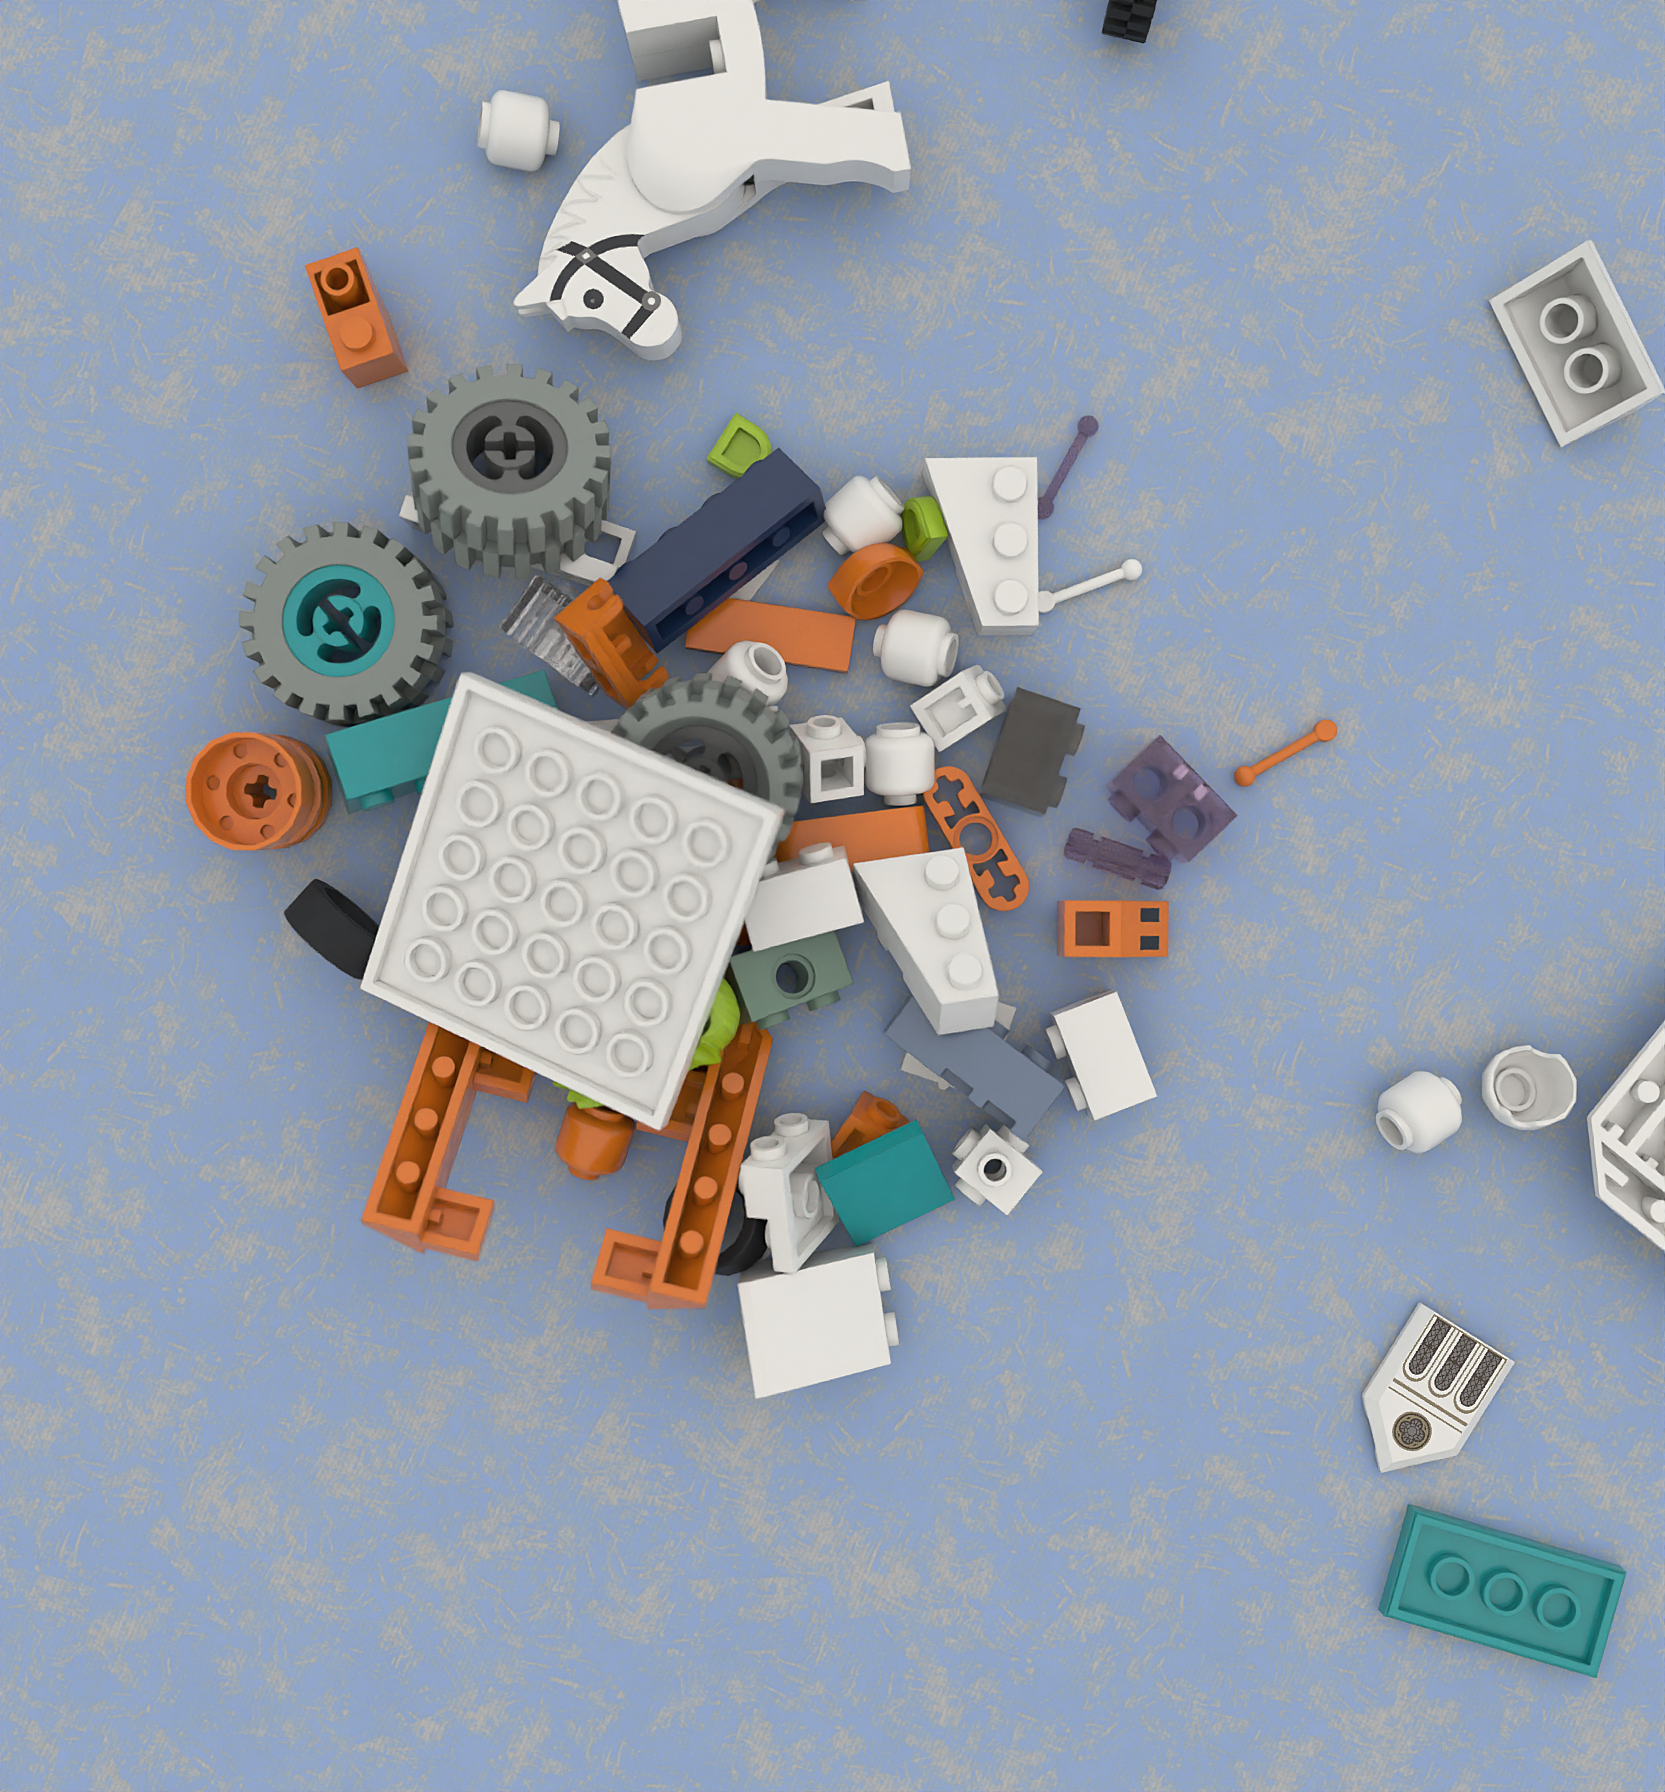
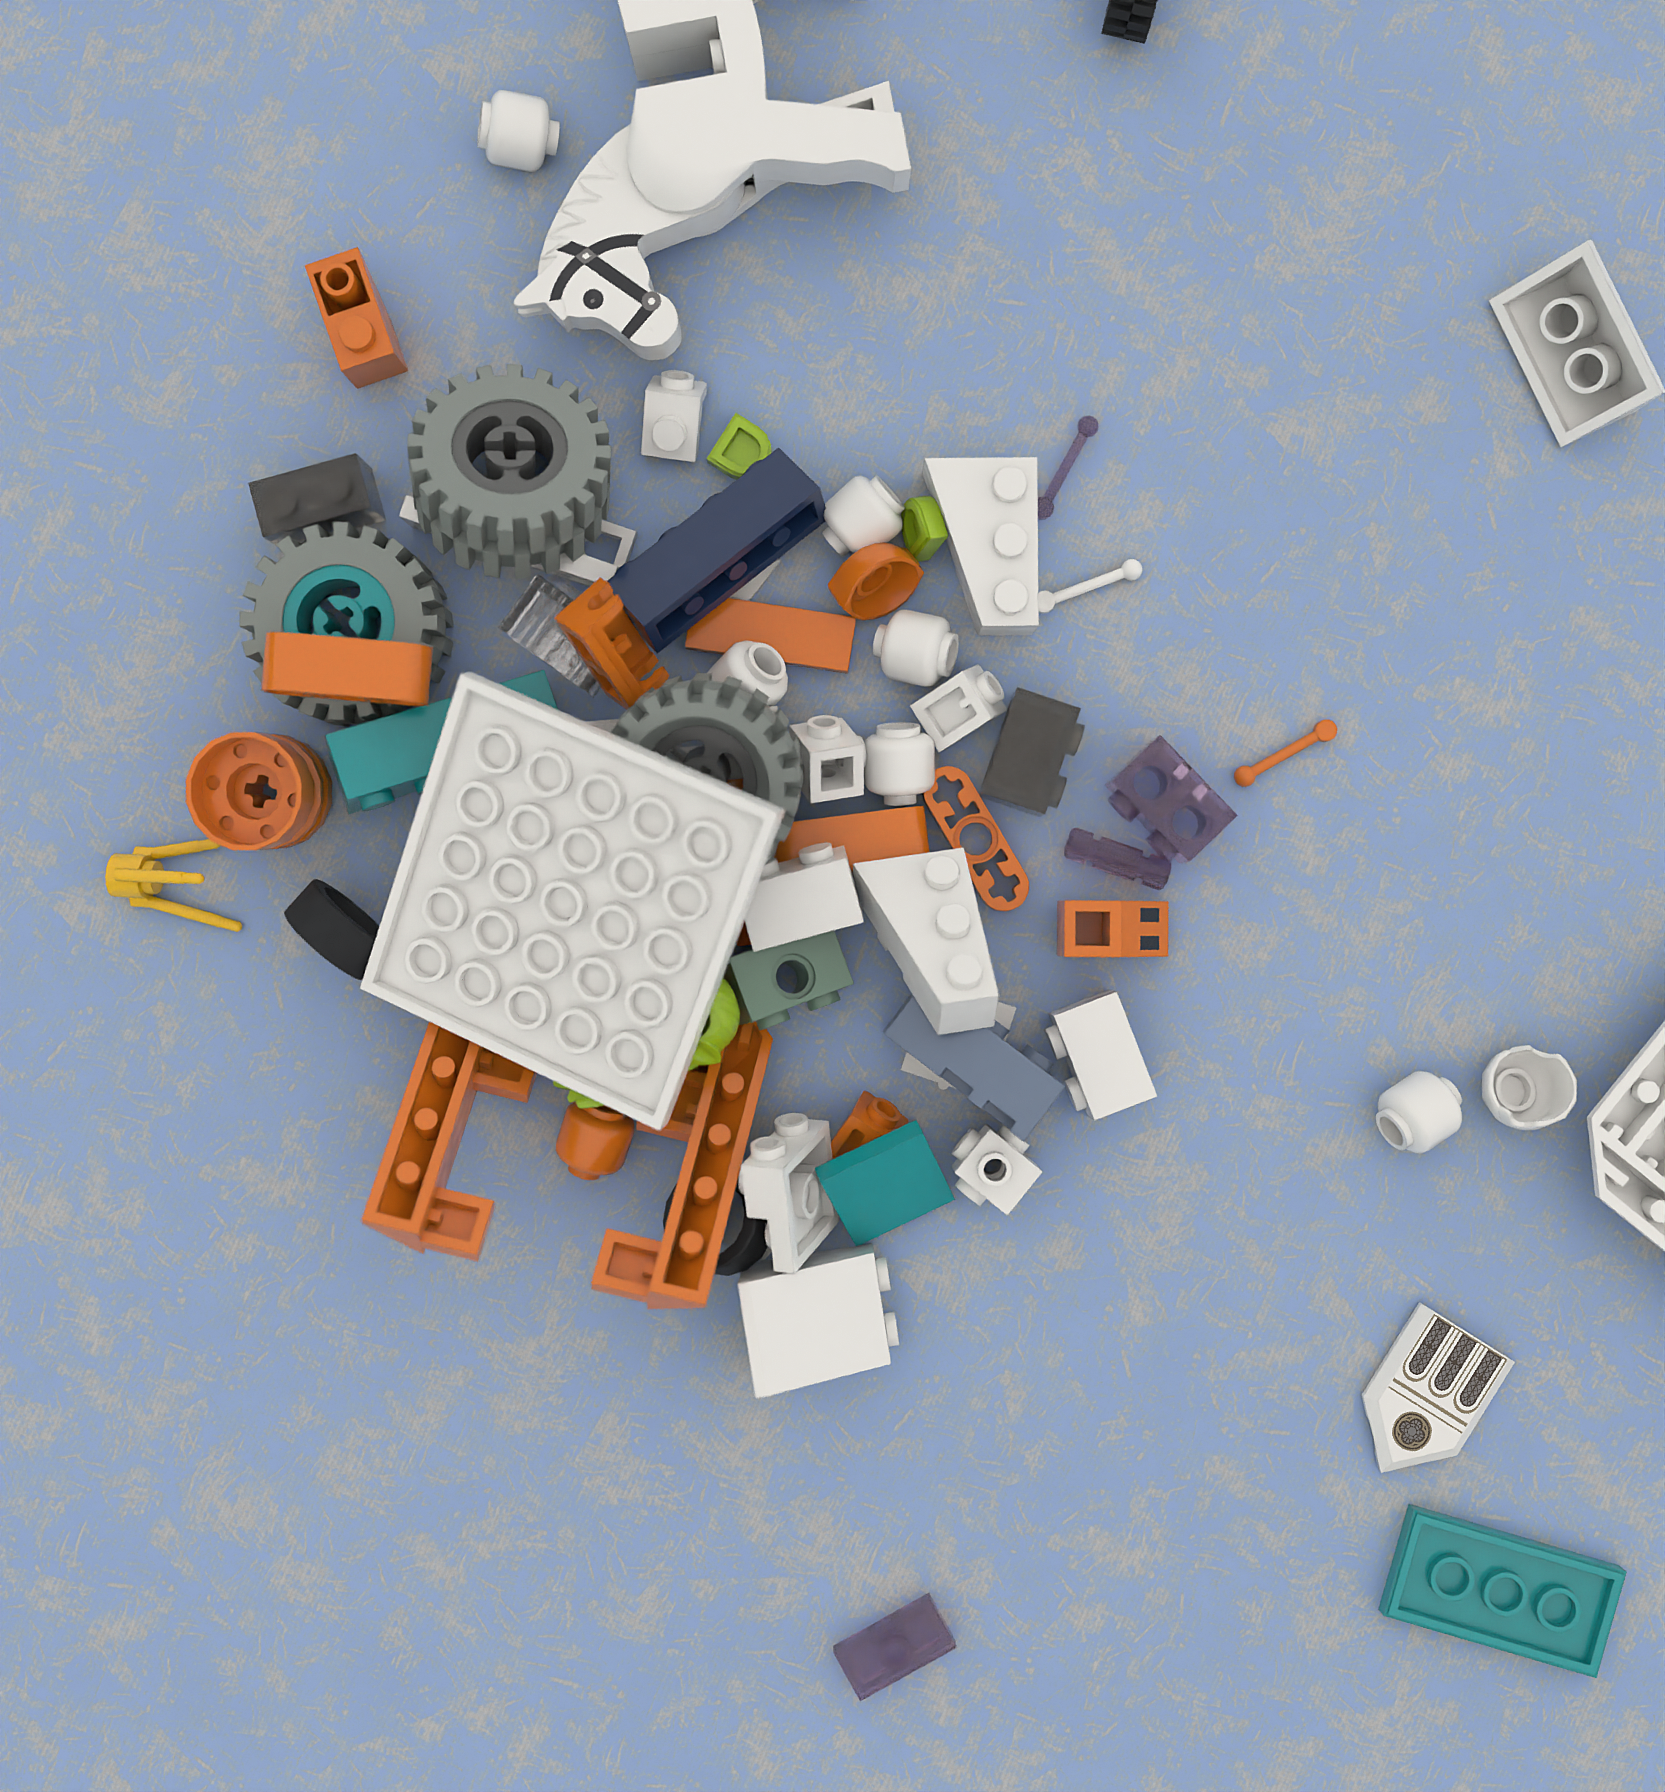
(140, 876): none -> yellow plant
(318, 495): none -> clear smoke brick
(346, 669): none -> orange beam
(673, 416): none -> white bracket
(894, 1646): none -> clear purple plate

